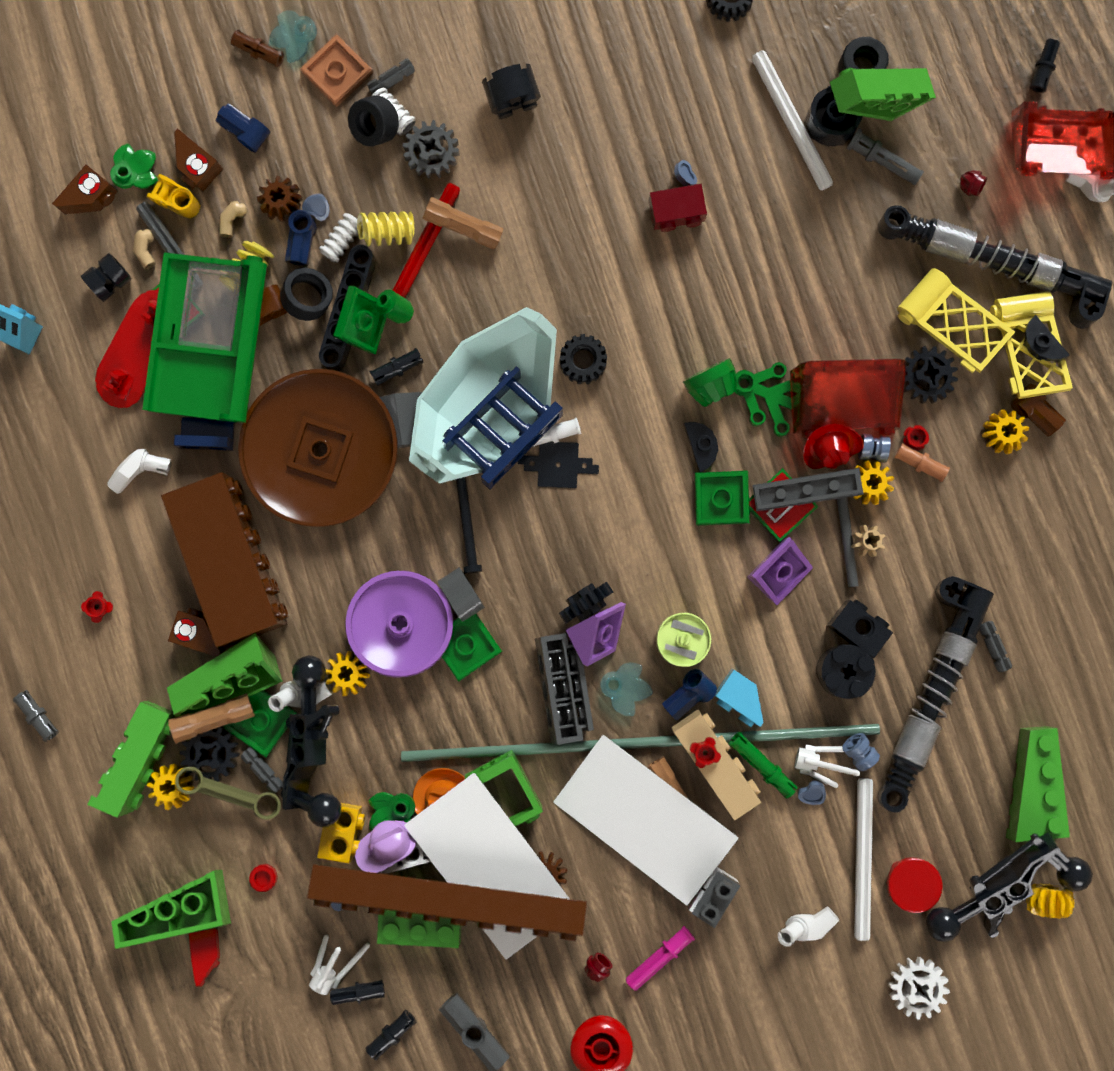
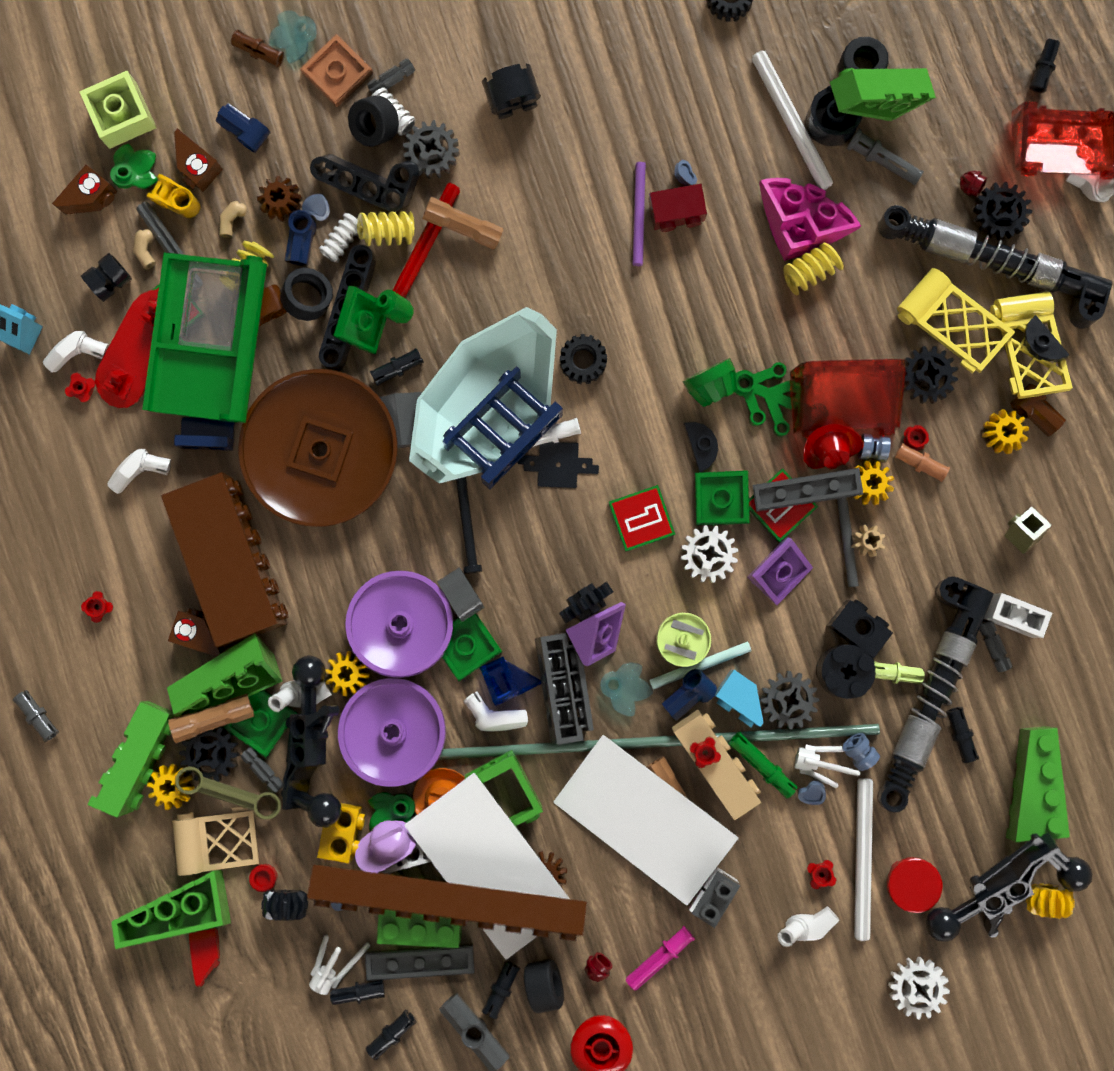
(71, 346): none -> white arm
(87, 387): none -> red plate
(117, 109): none -> yellowish green brick
(192, 841): none -> tan piece
(284, 905): none -> black gear
(361, 180): none -> black beam
(391, 732): none -> medium lavender dish
(419, 962): none -> dark grey tile
(494, 720): none -> white arm
(501, 989): none -> black pin
(507, 680): none -> clear blue slope
(543, 986): none -> black tyre
(639, 206): none -> medium lavender bar
(641, 518): none -> red tile
(702, 665): none -> light aqua bar
(712, 542): none -> white gear
(794, 688): none -> dark grey gear
(803, 216): none -> dark pink brick
(811, 266): none -> light yellow piece
(828, 878): none -> red plate
(899, 673): none -> yellowish green axle
(962, 735): none -> black pin
(1010, 219): none -> black gear
(1018, 615): none -> white brick
(1027, 529): none -> olive brick

